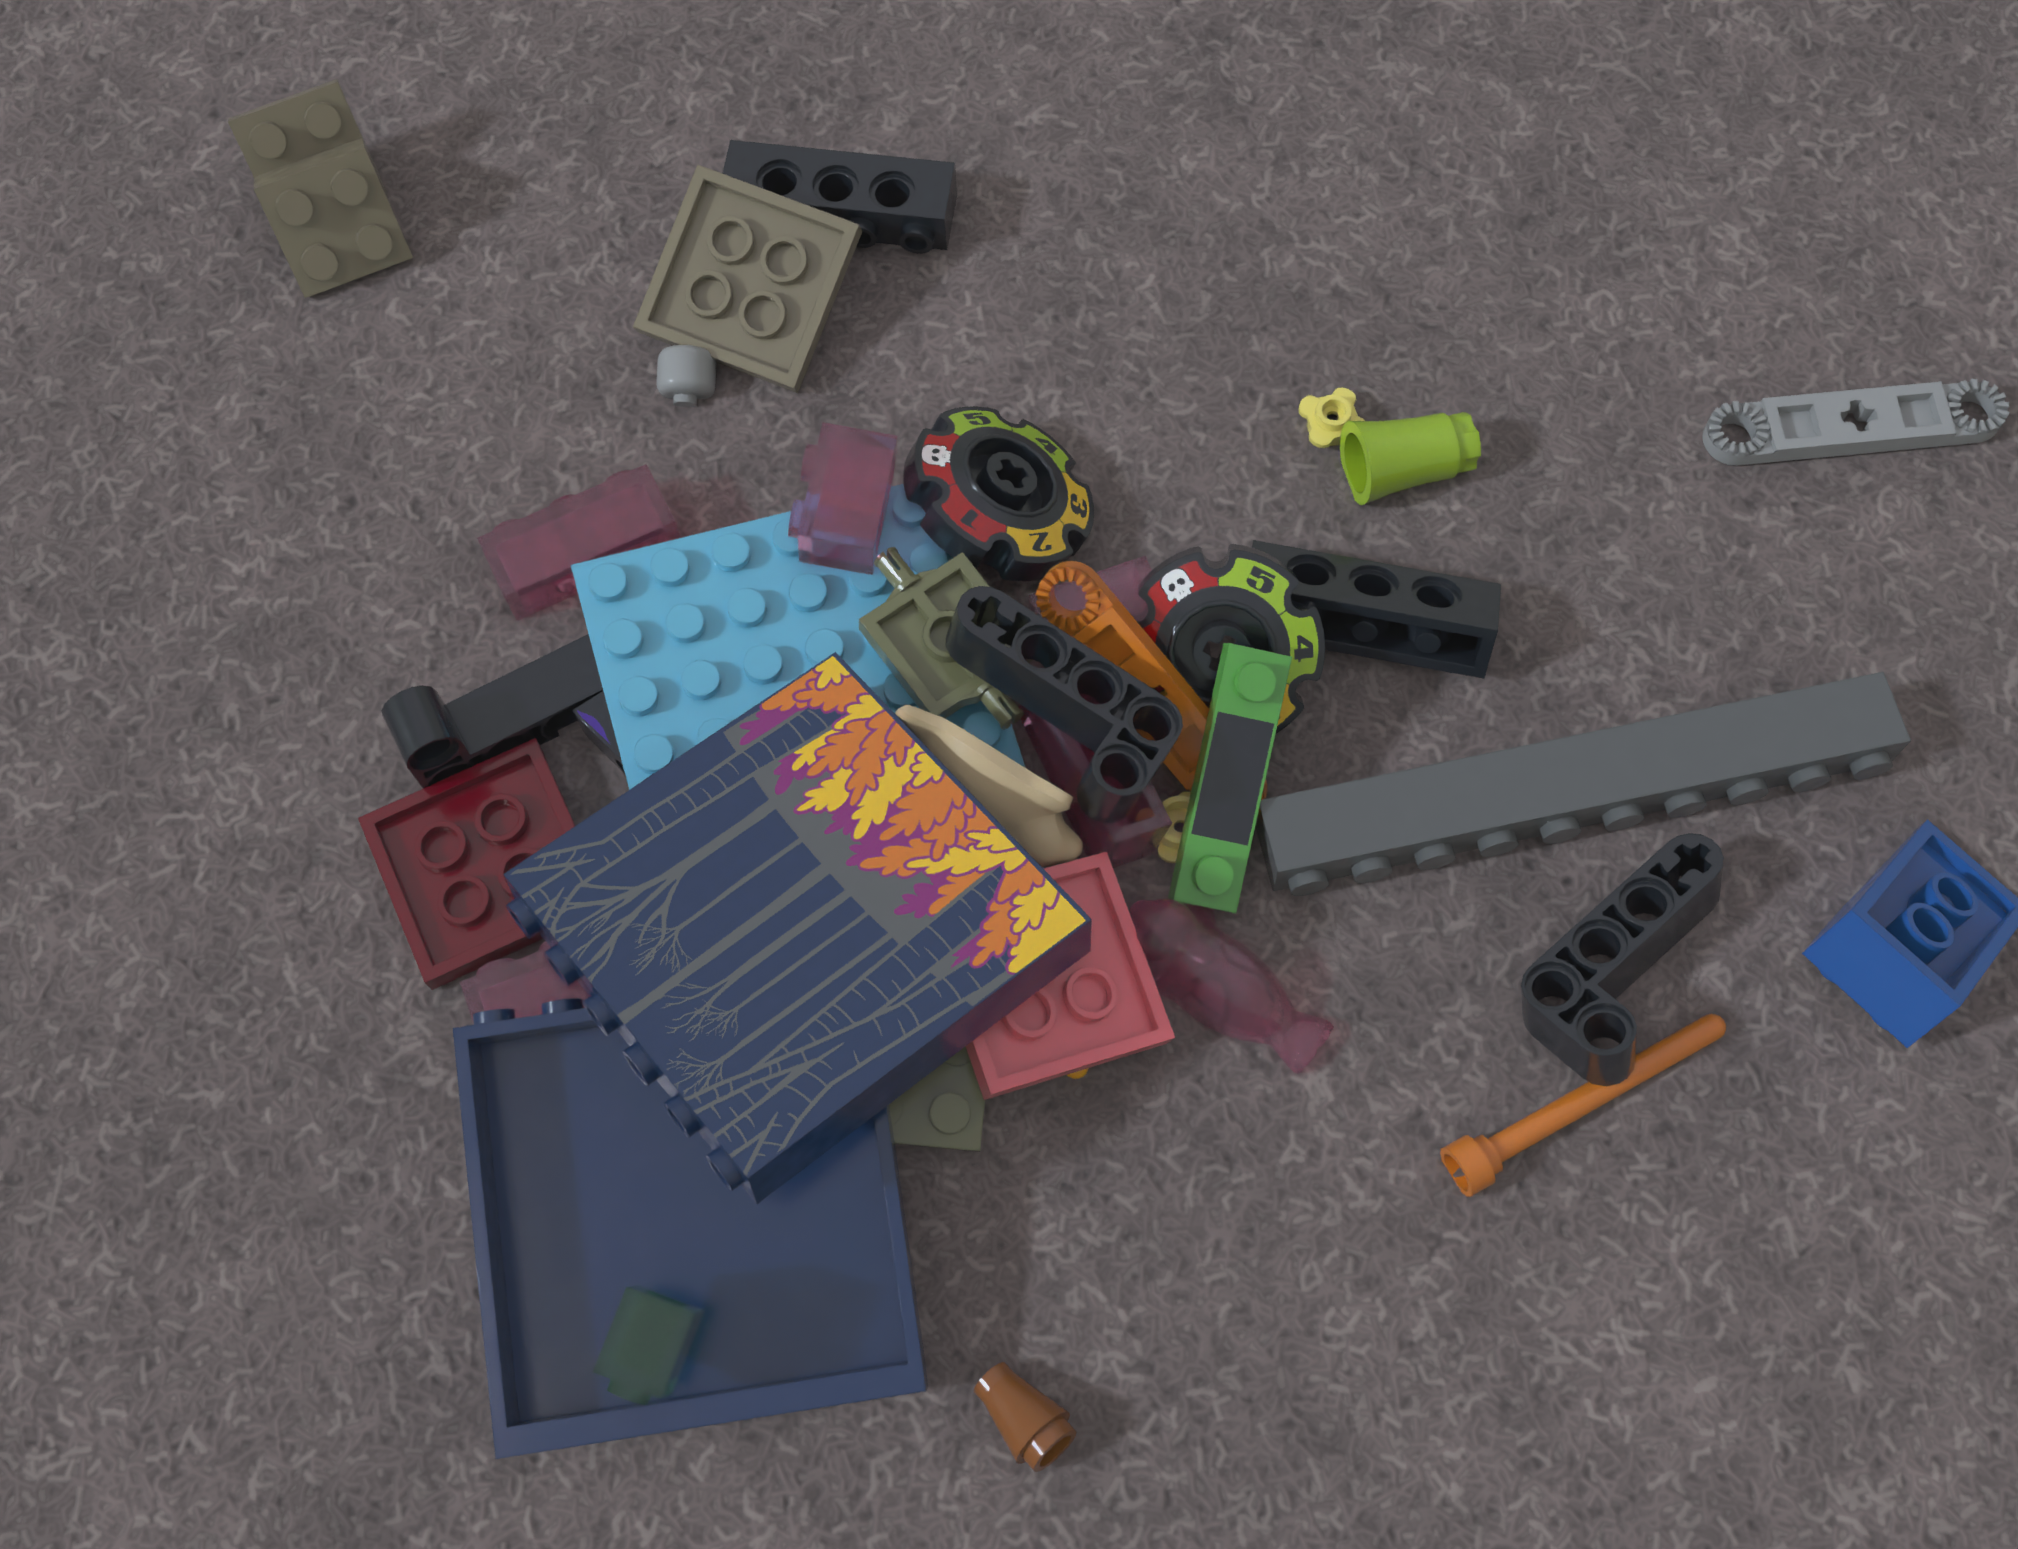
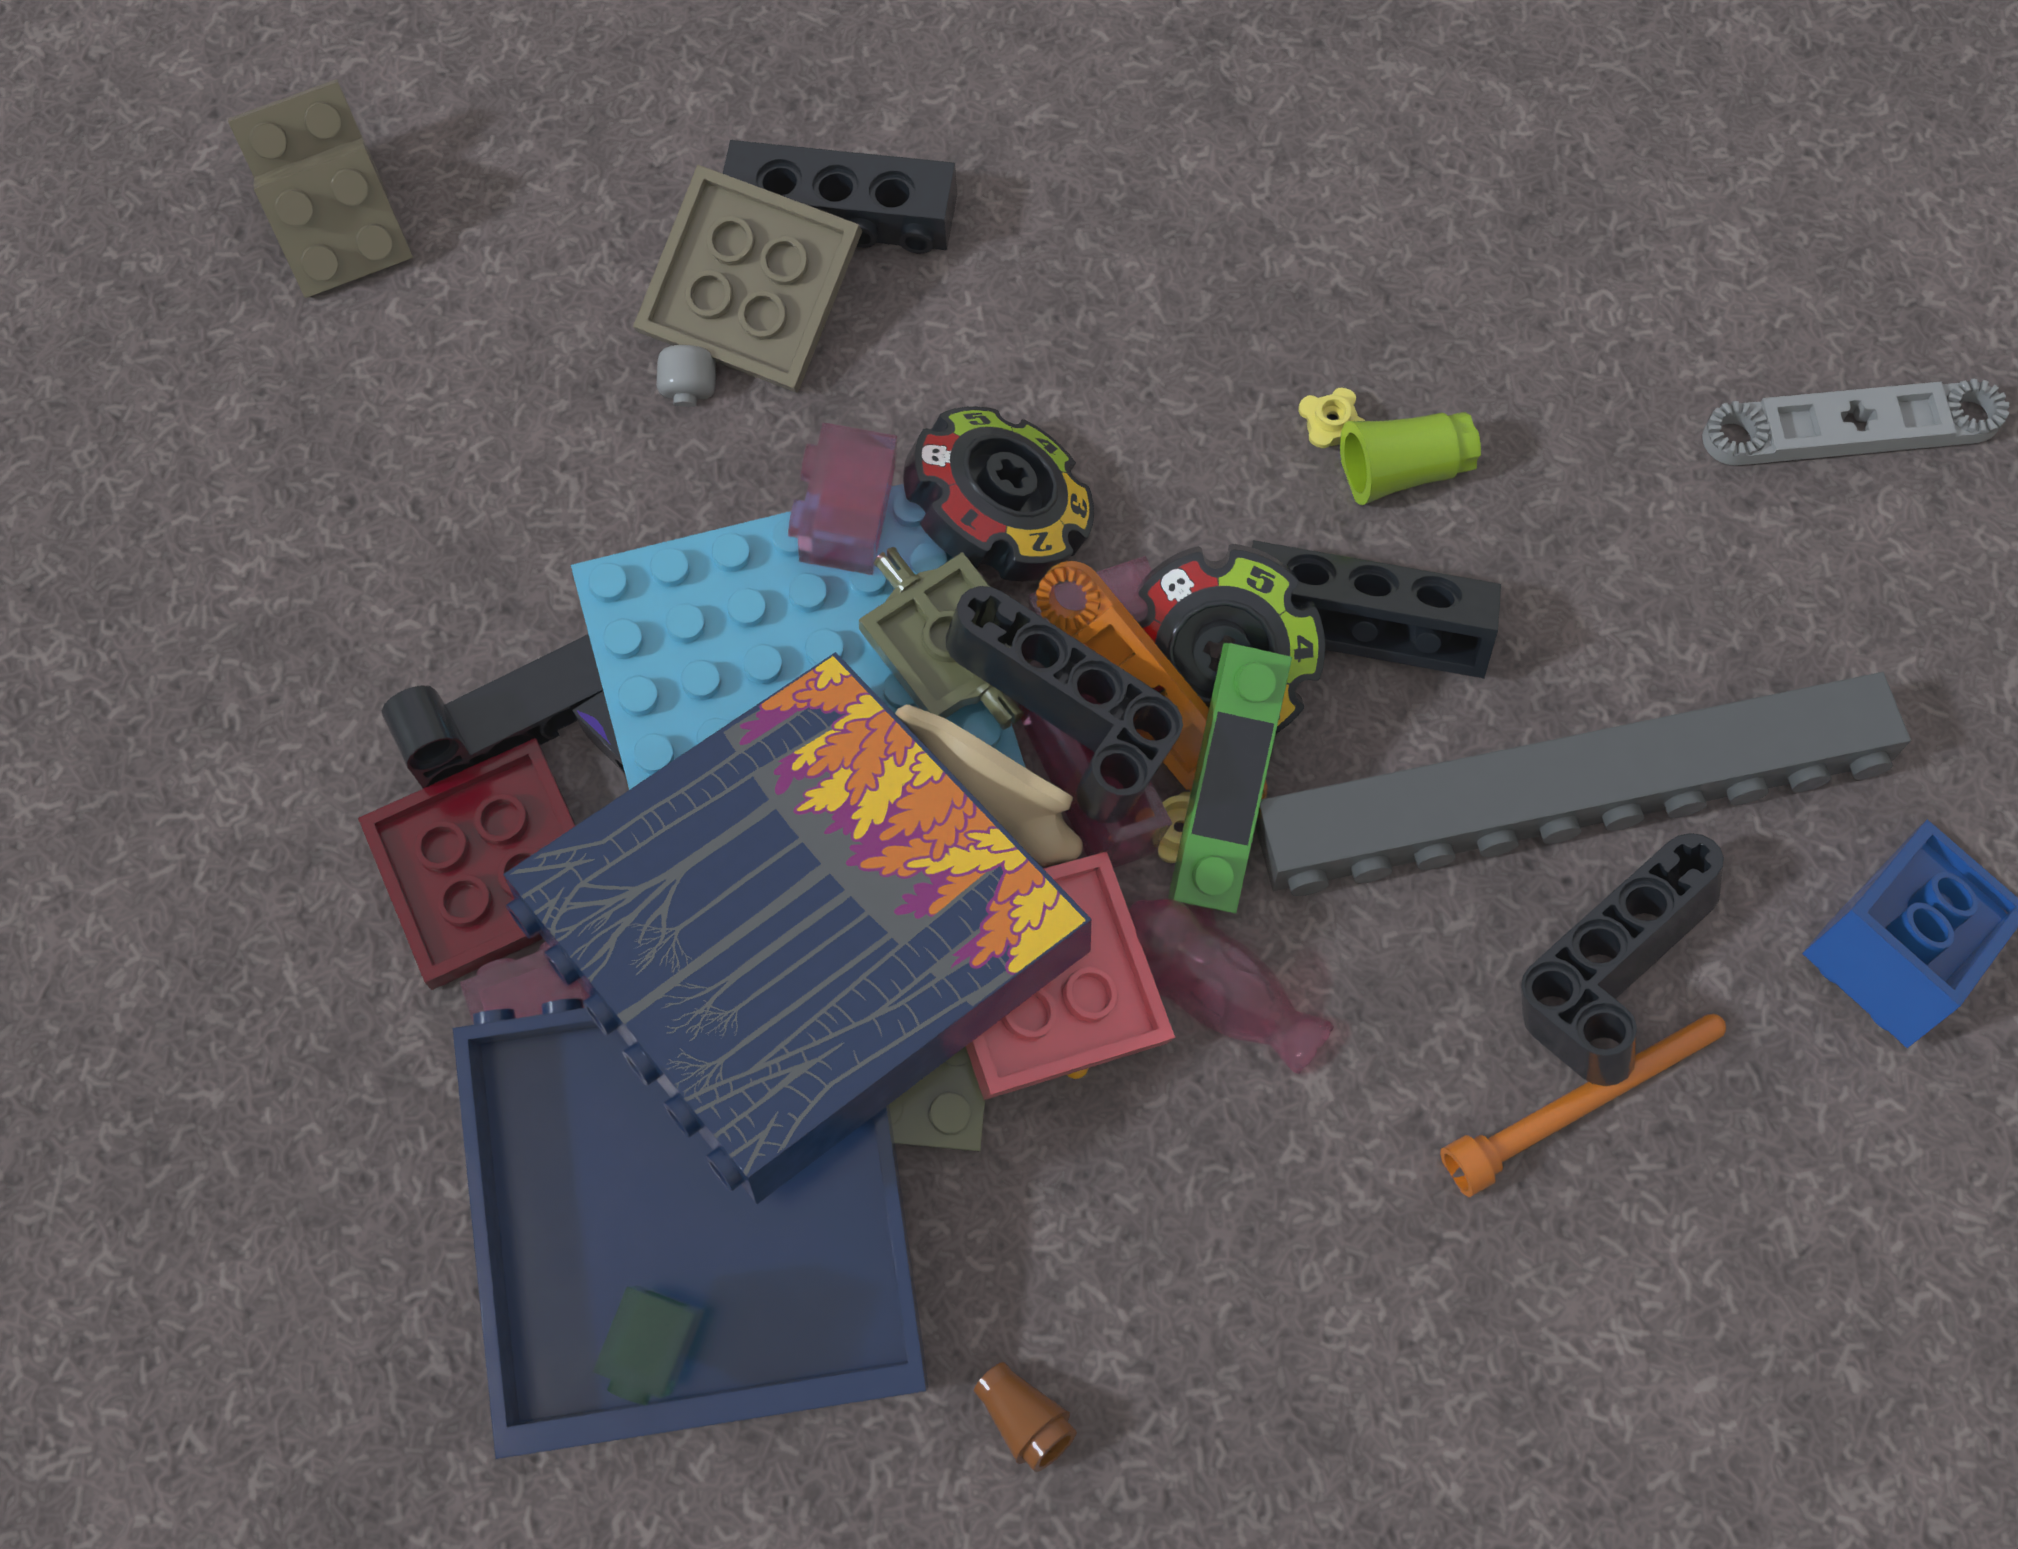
(536, 552): clear pink brick -> none

